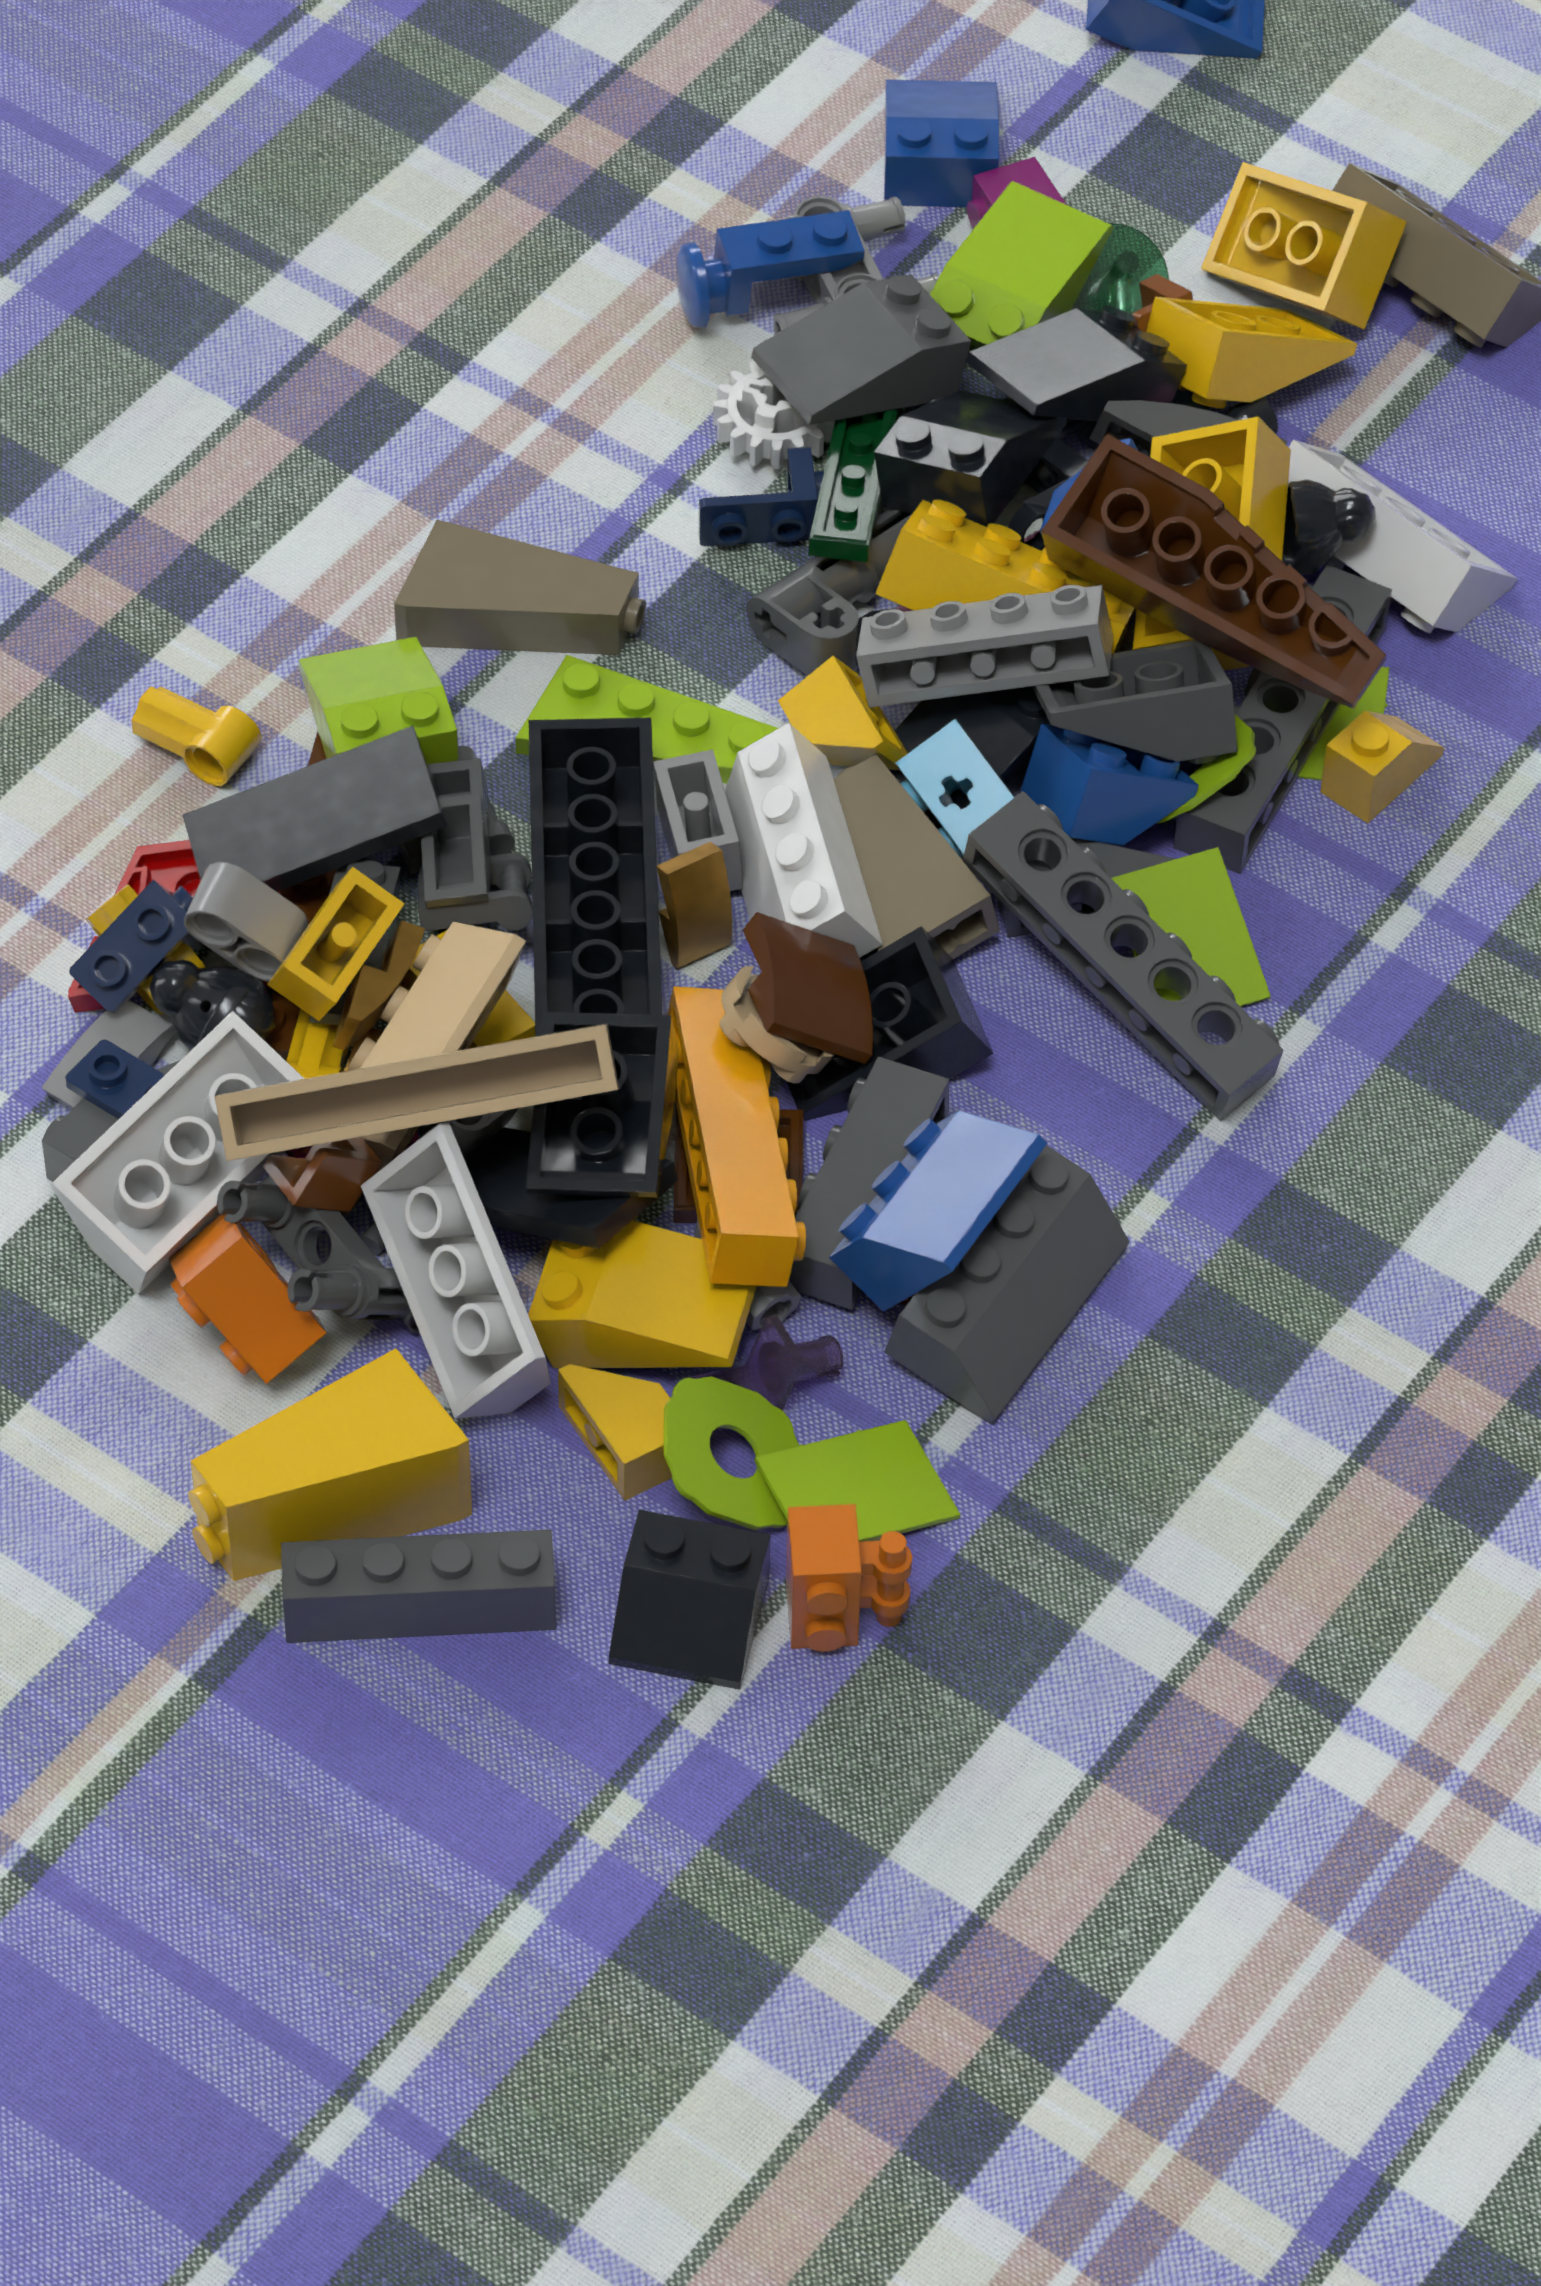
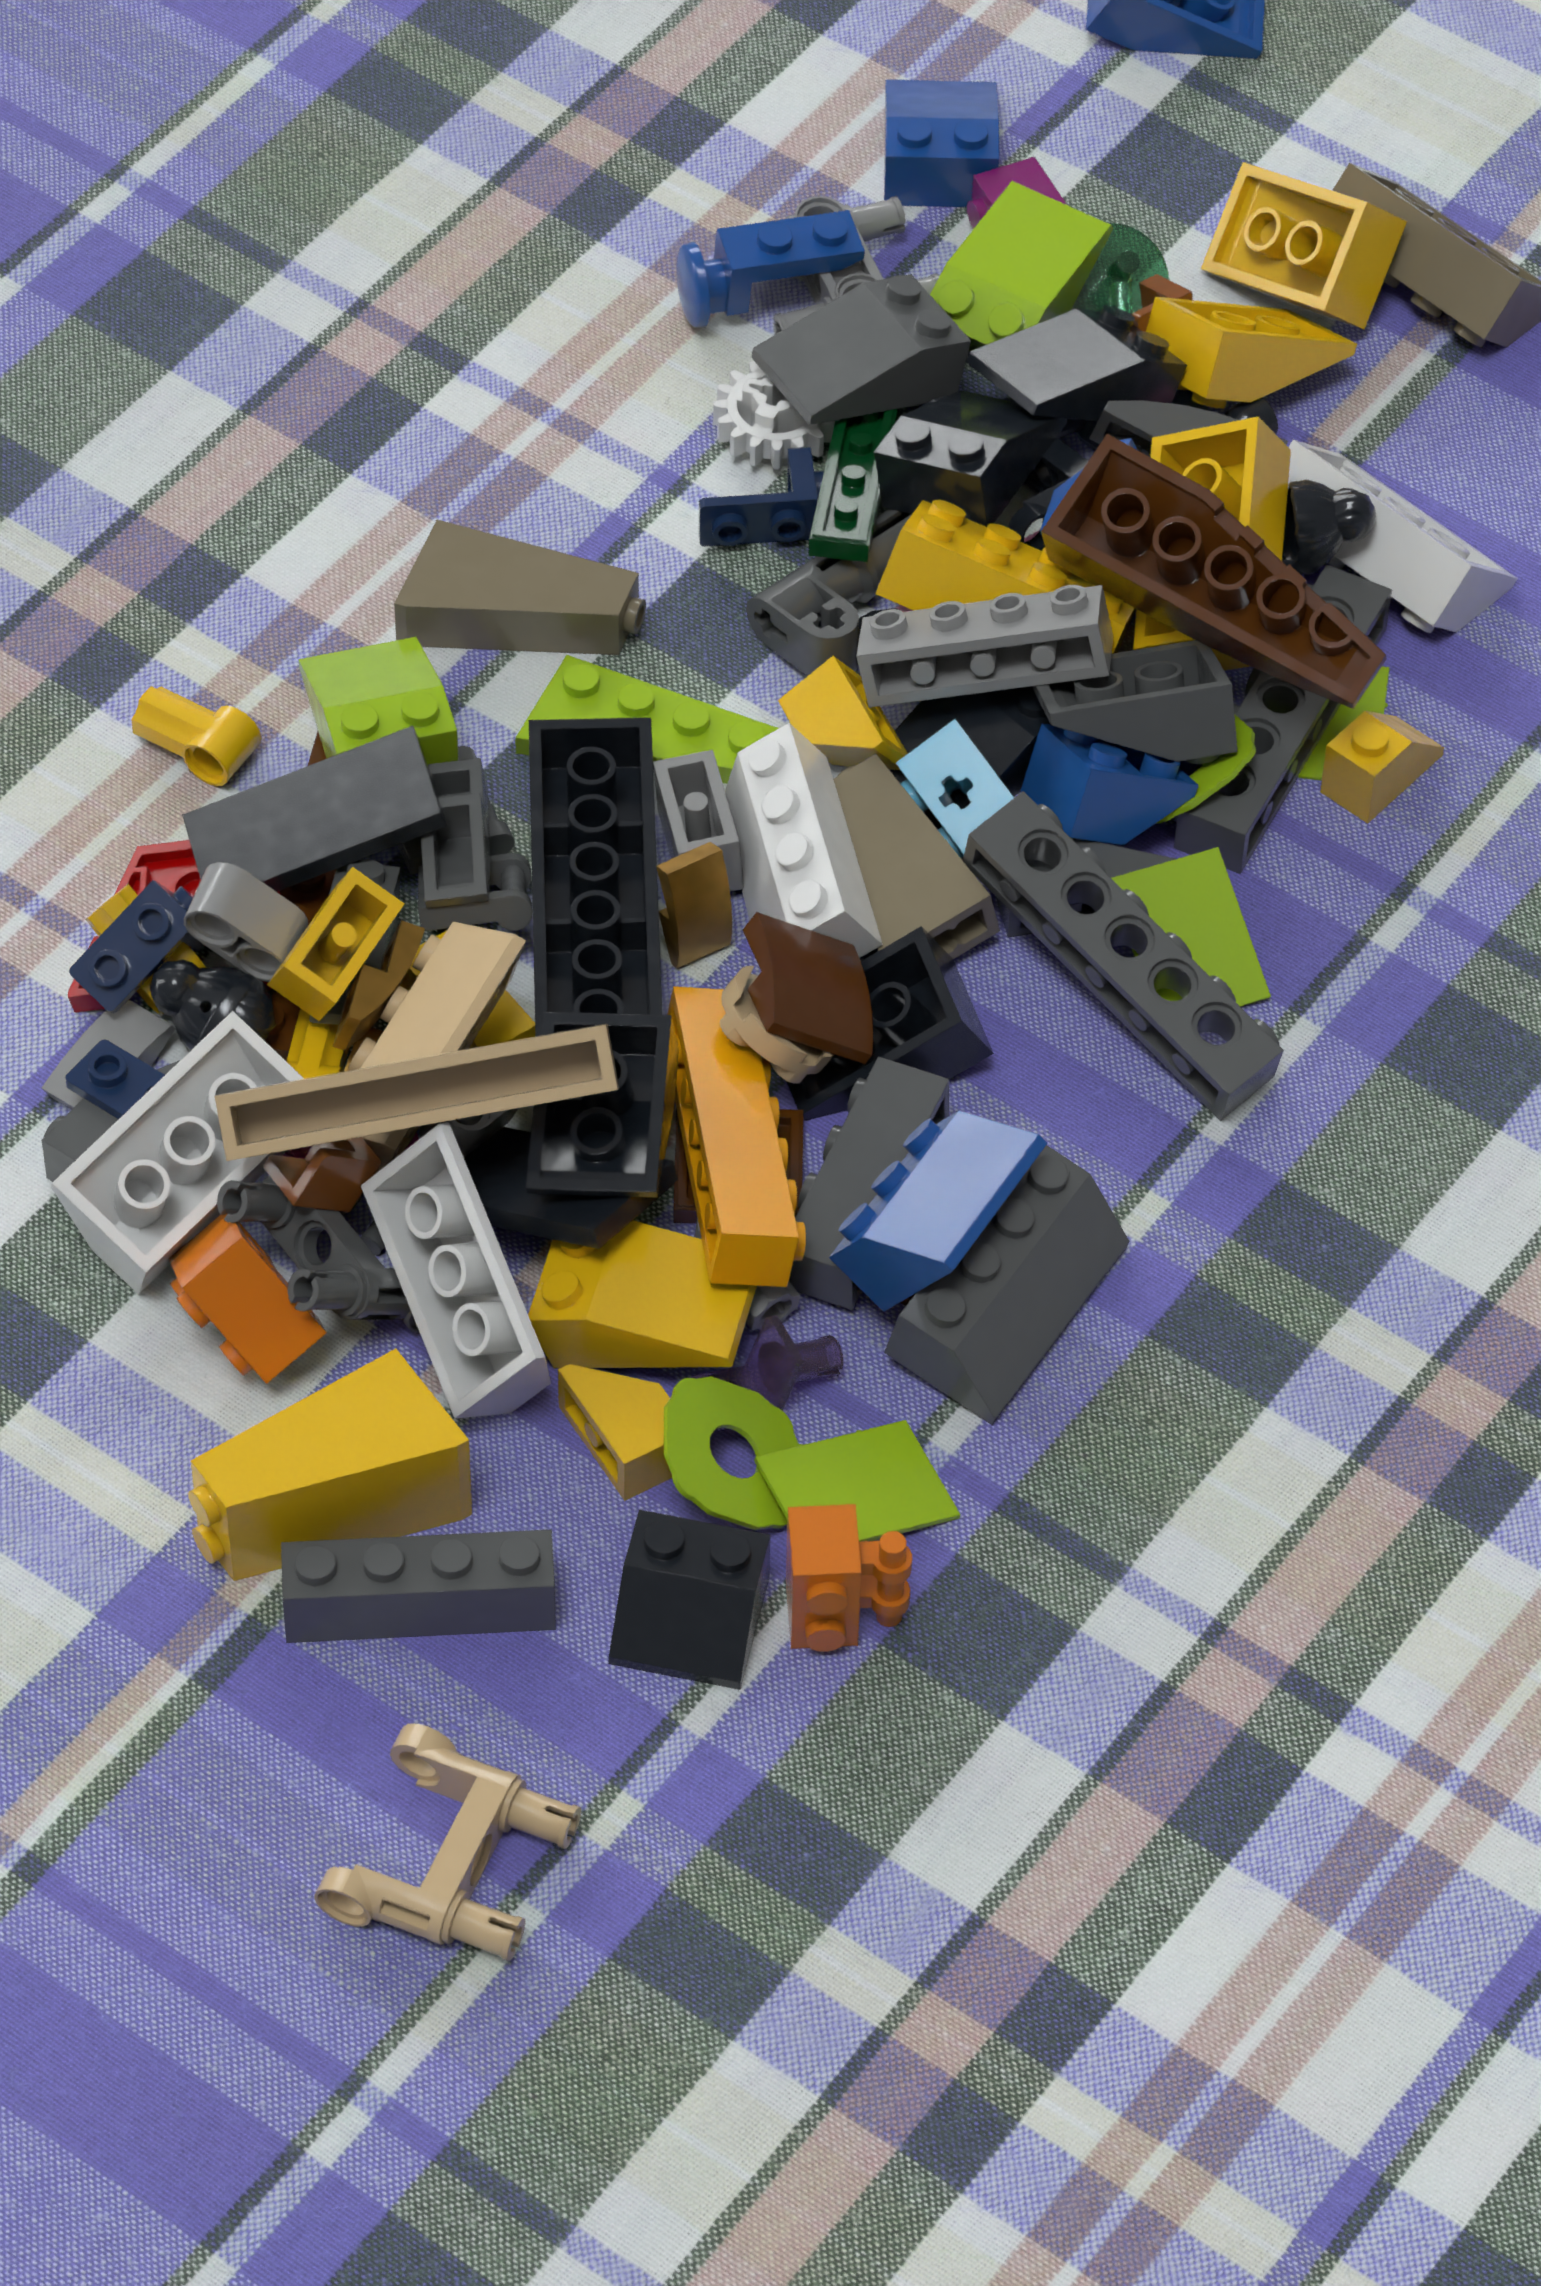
(442, 1905): none -> tan connector

